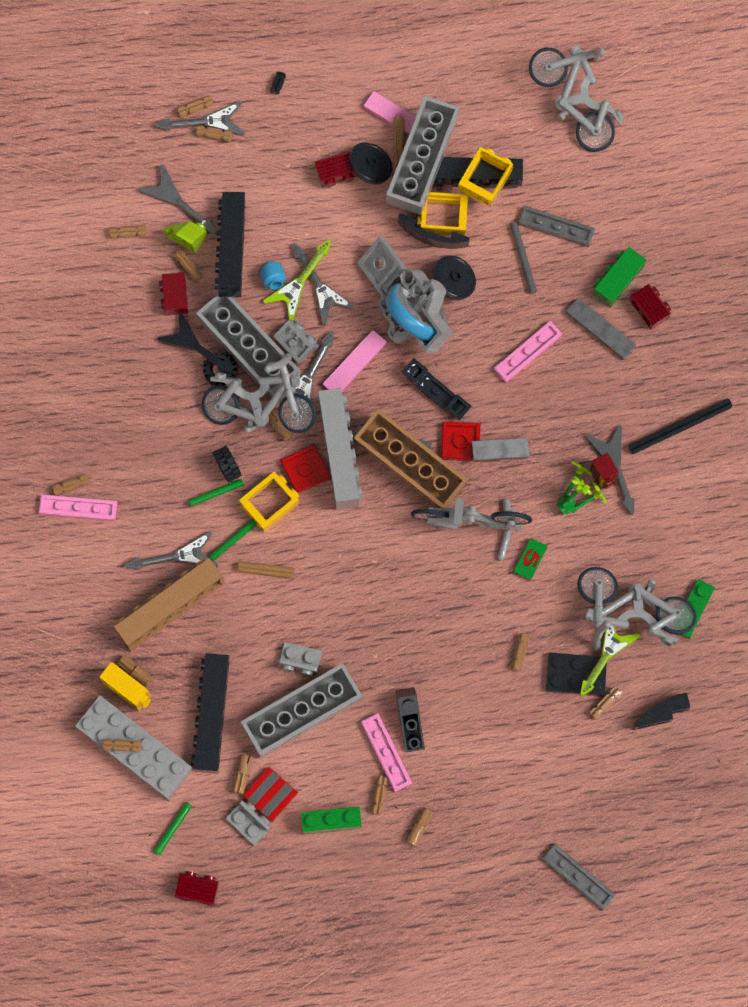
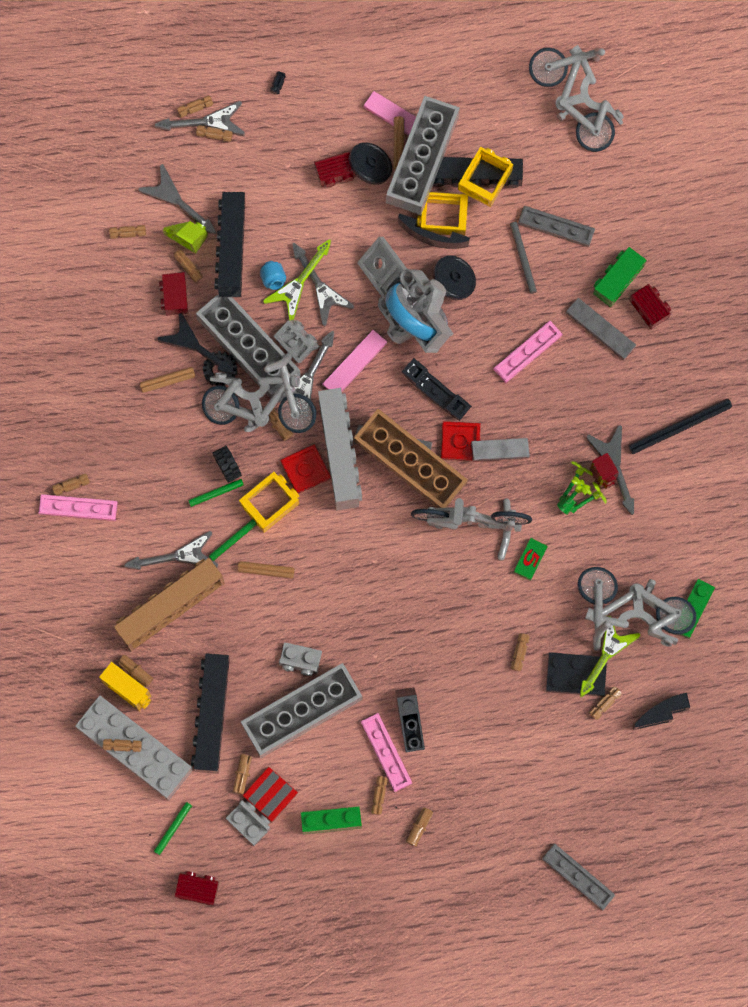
(167, 379): none -> medium nougat axle

